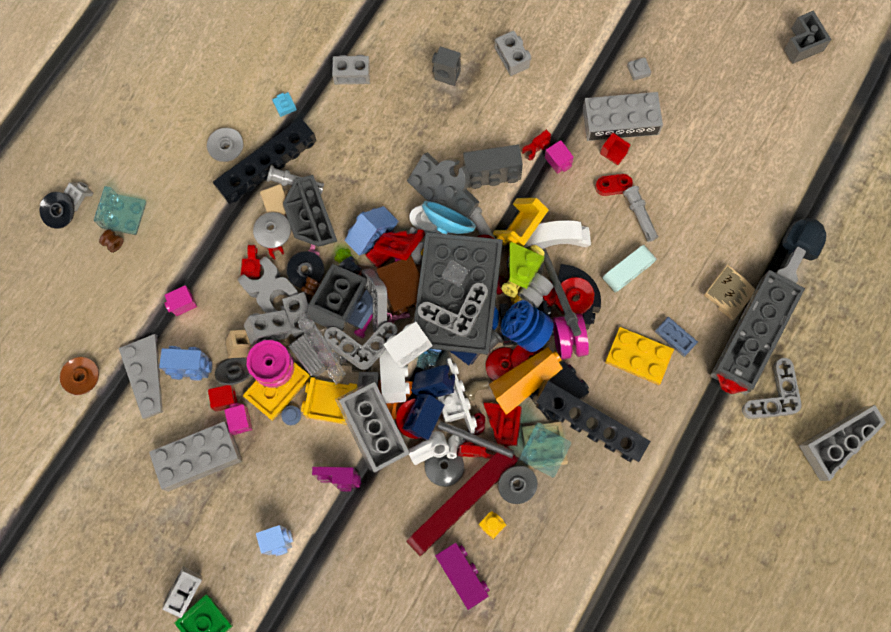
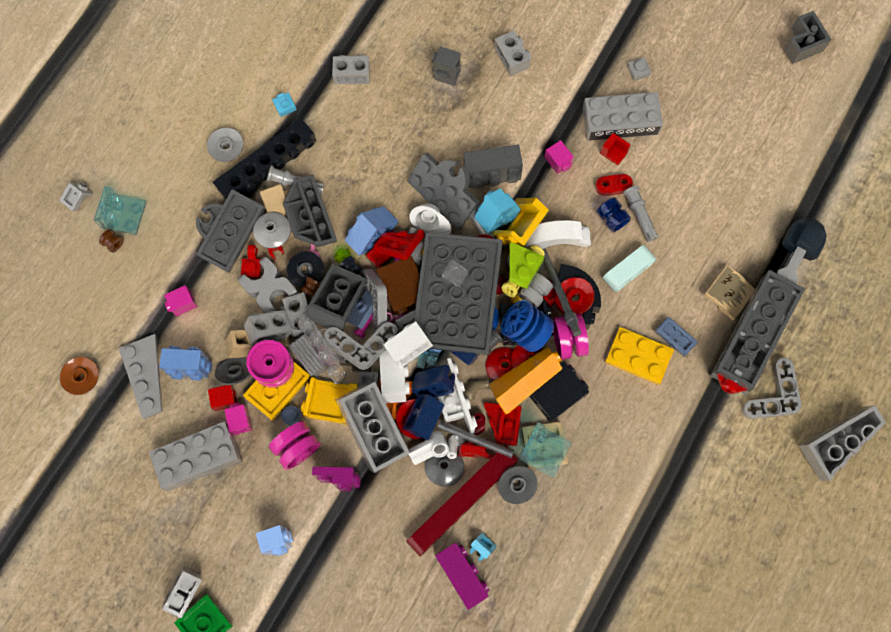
(50, 208): black dish -> none
(228, 229): none -> dark grey plate
(294, 445): none -> dark pink wheel
(404, 321): none -> light grey bracket
(447, 219): medium azure dish -> none
(455, 319): light grey beam -> none
(483, 546): none -> medium azure tile
(492, 525): yellow brick -> none
(496, 210): none -> medium azure brick
(540, 142): red plate -> none
(613, 214): none -> clear blue wheel
(636, 443): black brick -> none

